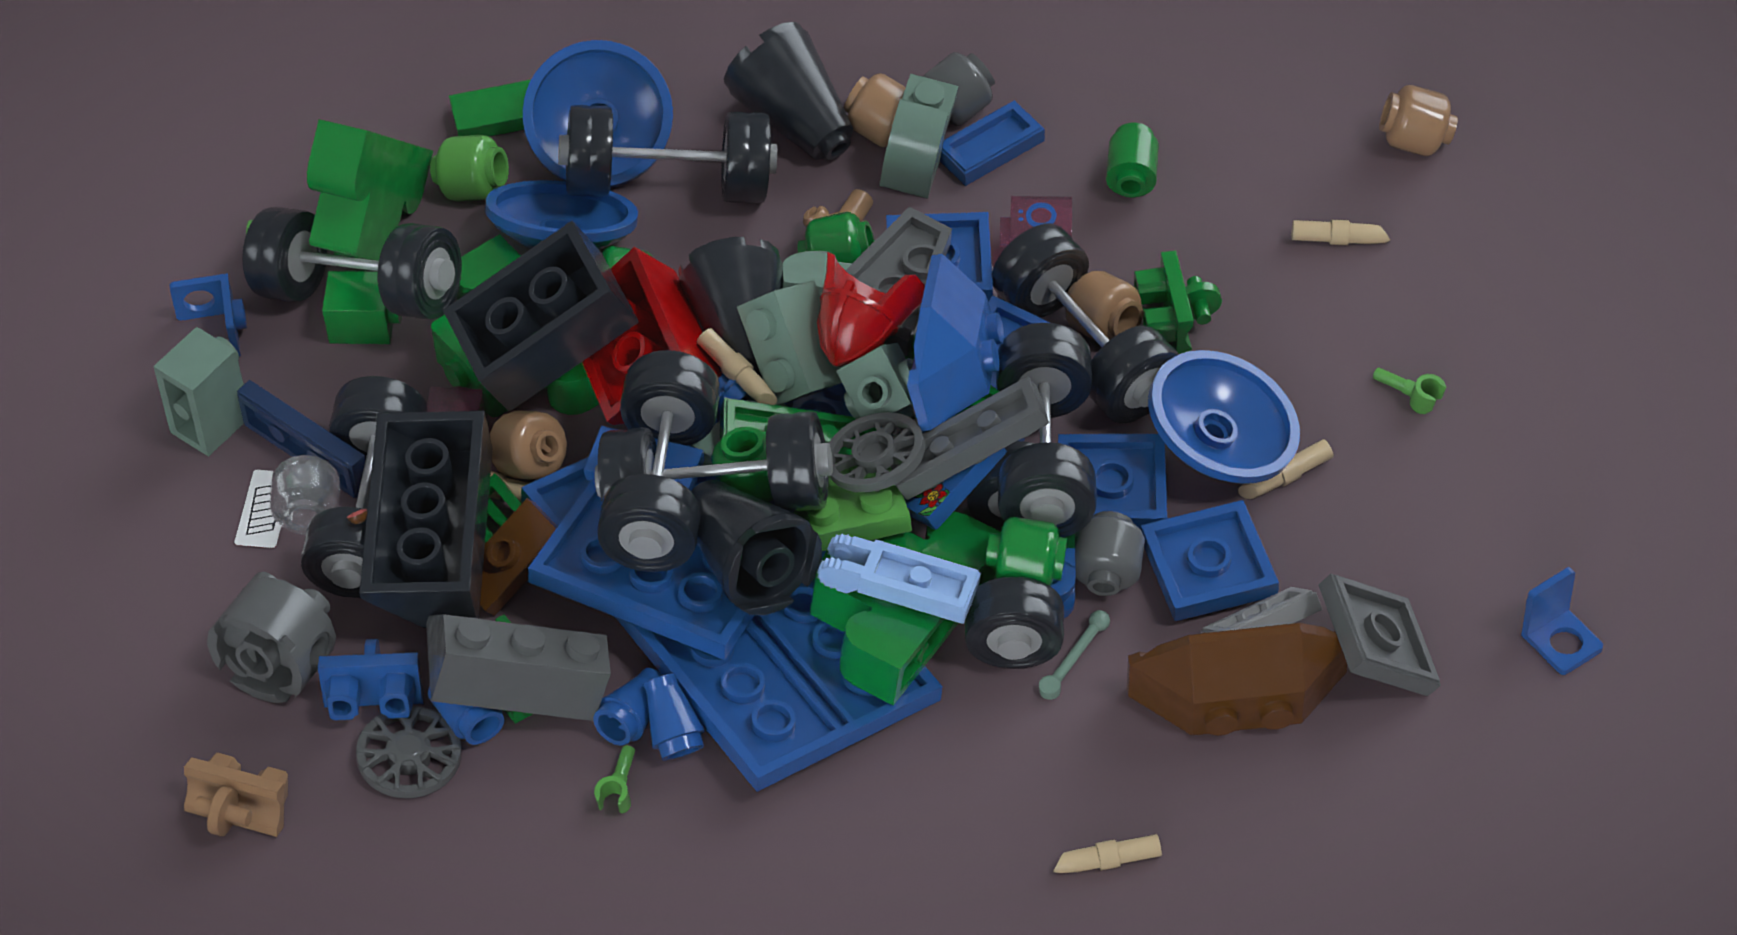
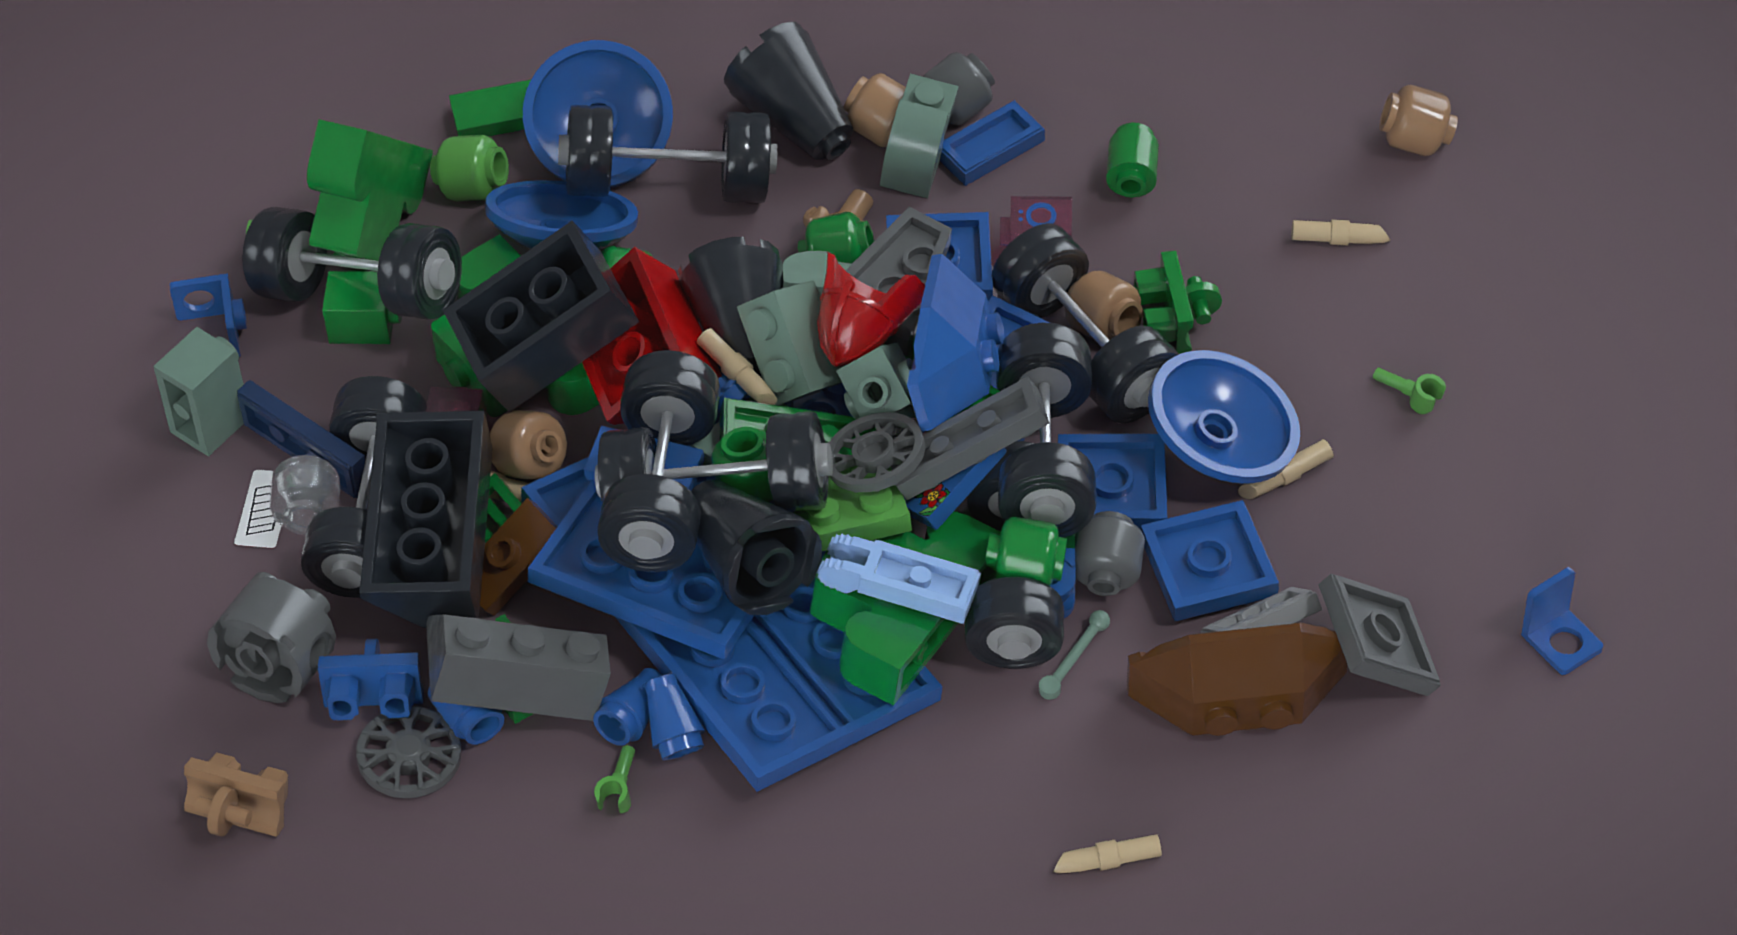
(358, 517): reddish brown piece -> none

